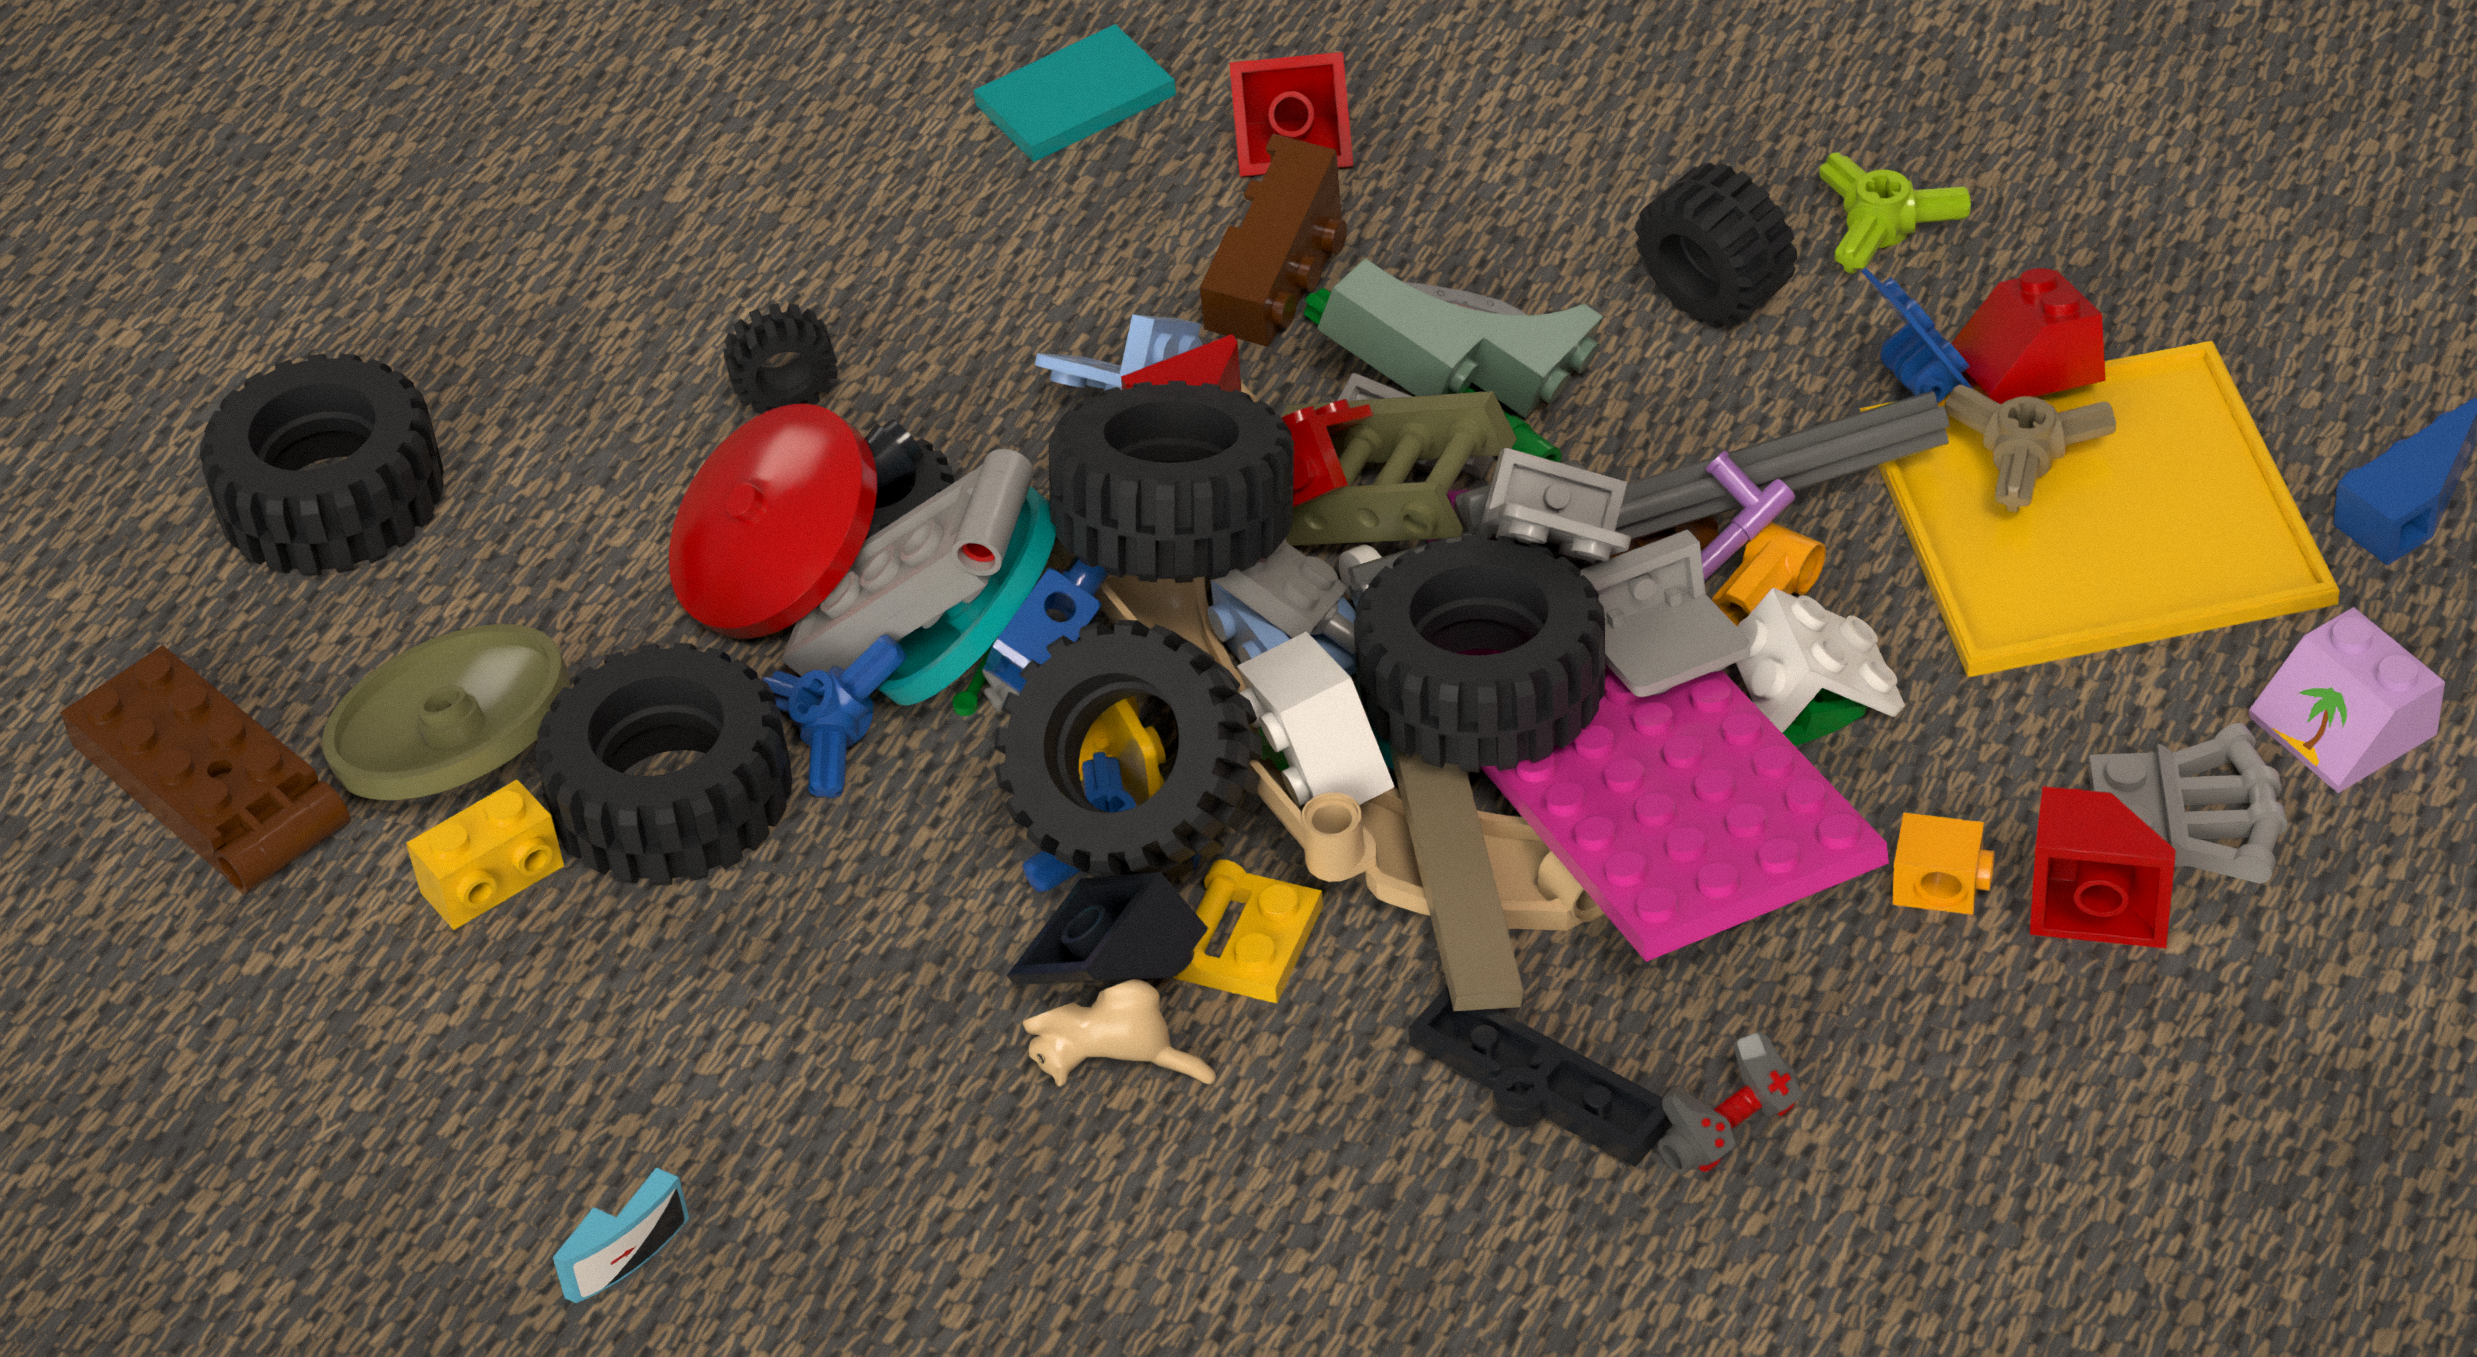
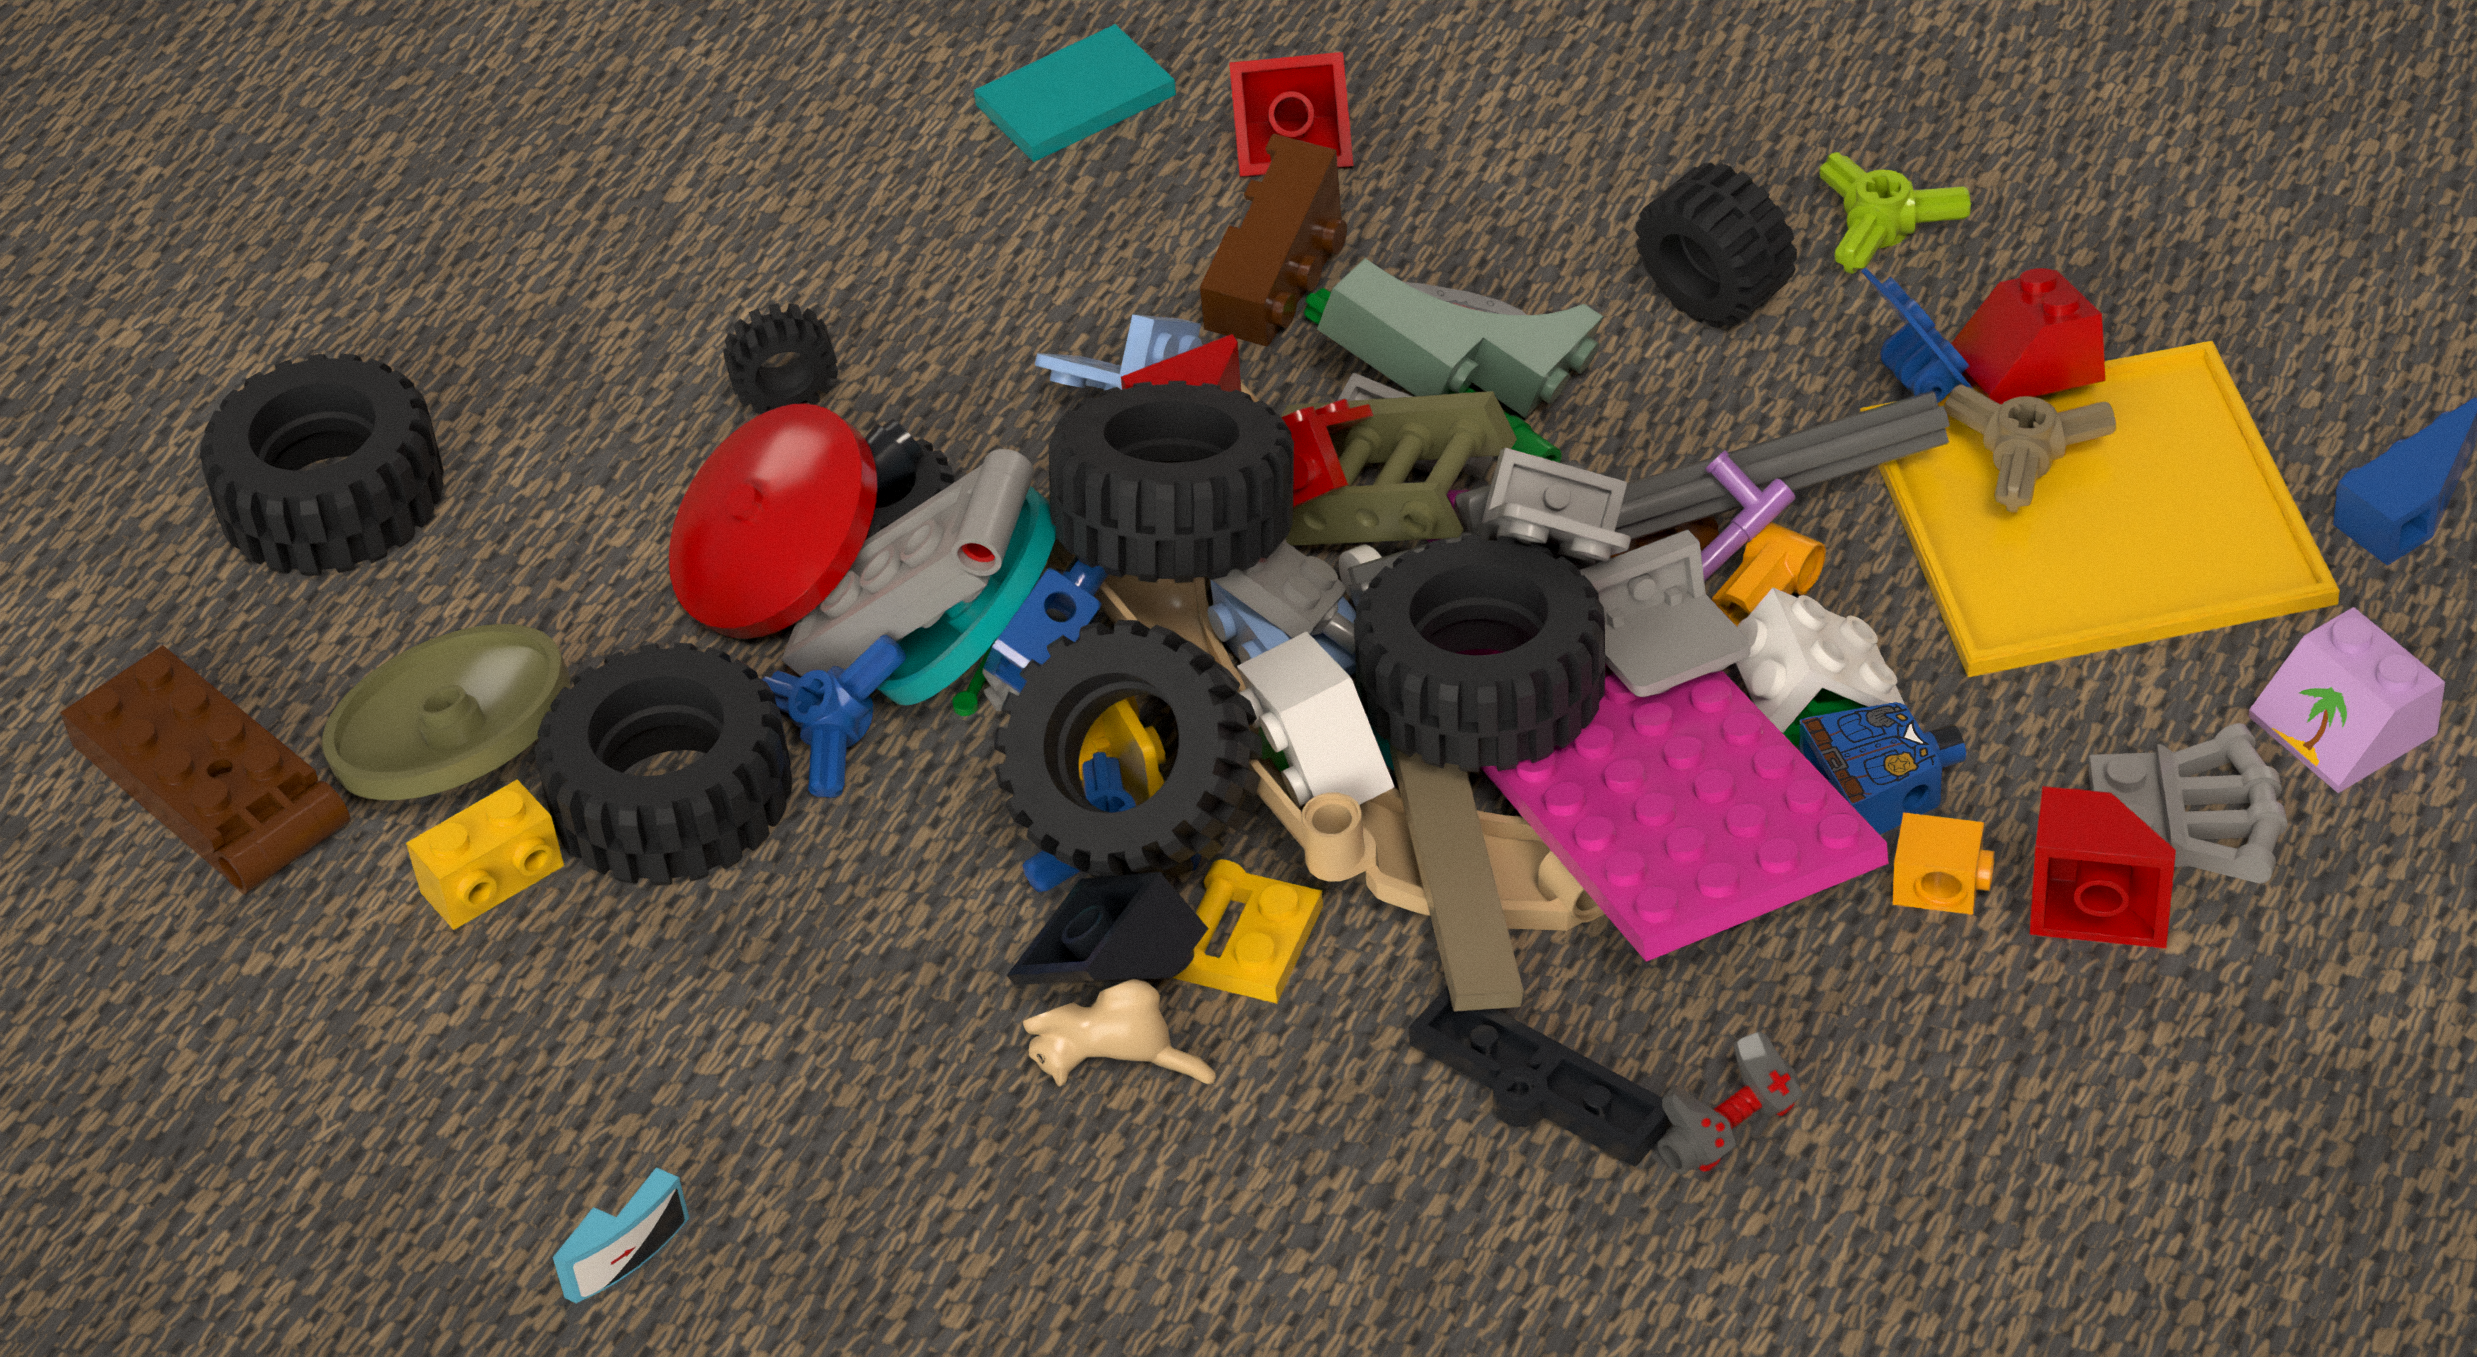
(1881, 760): none -> blue torso

